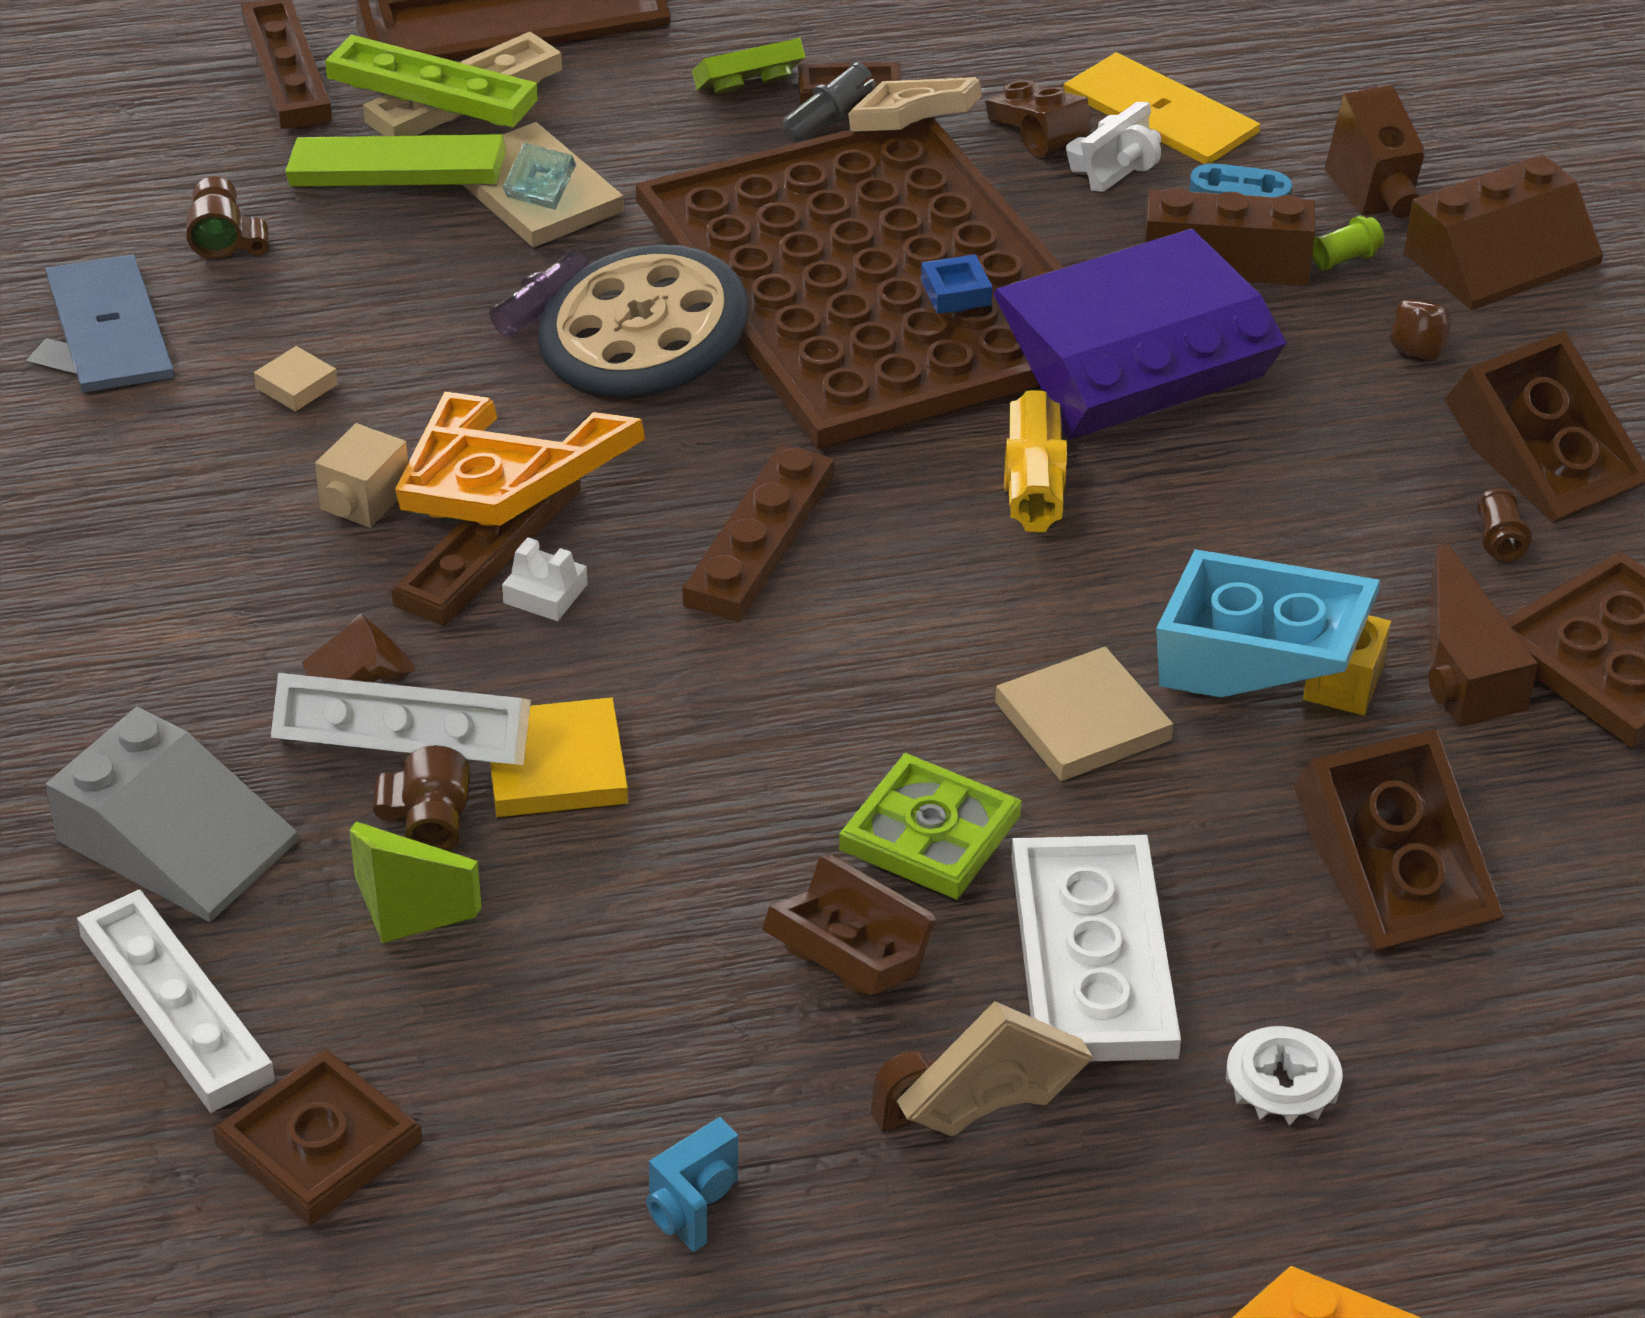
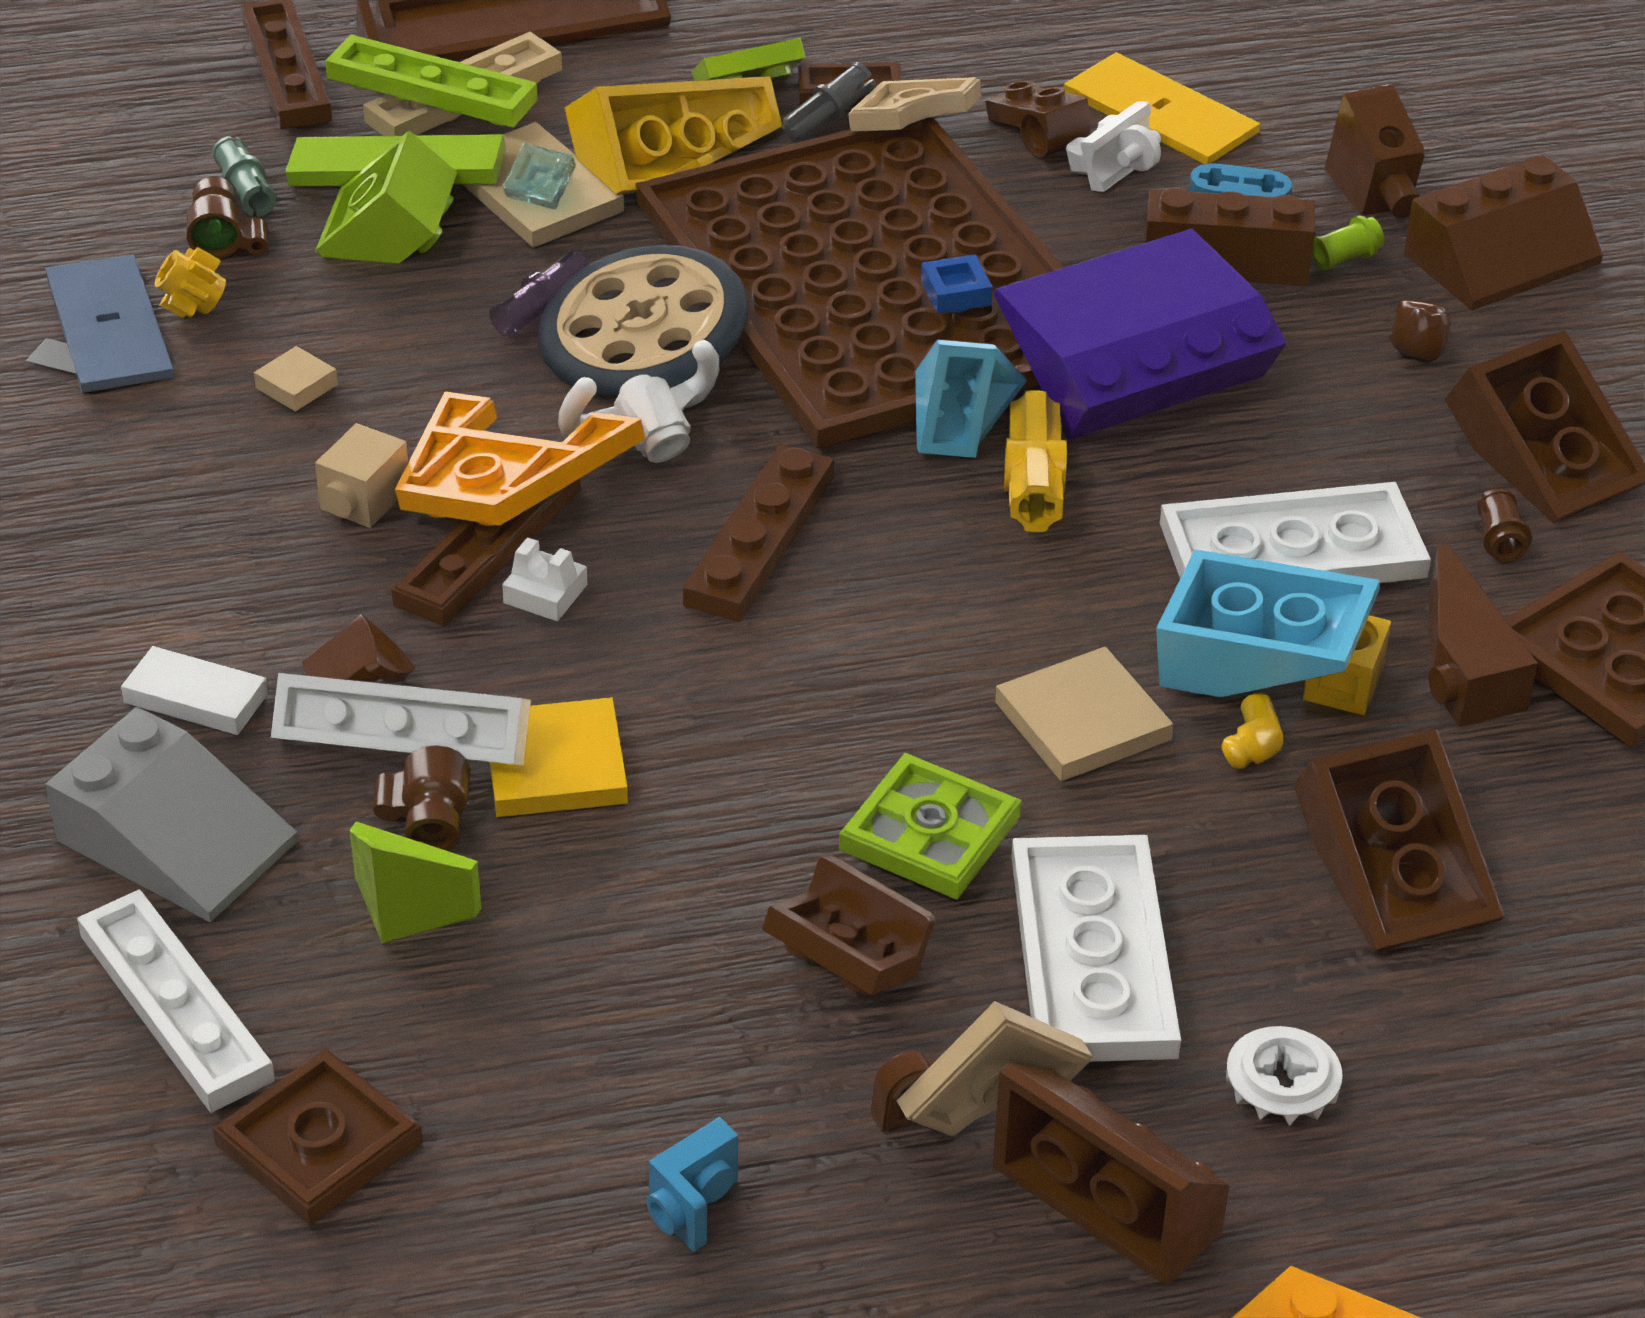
(190, 282): none -> yellow gear
(194, 690): none -> white tile
(246, 175): none -> sand green pin
(390, 206): none -> lime slope
(652, 402): none -> white piece
(668, 127): none -> yellow wedge
(961, 396): none -> medium azure slope
(1105, 1171): none -> reddish brown slope
(1259, 735): none -> yellow arm
(1328, 529): none -> white plate

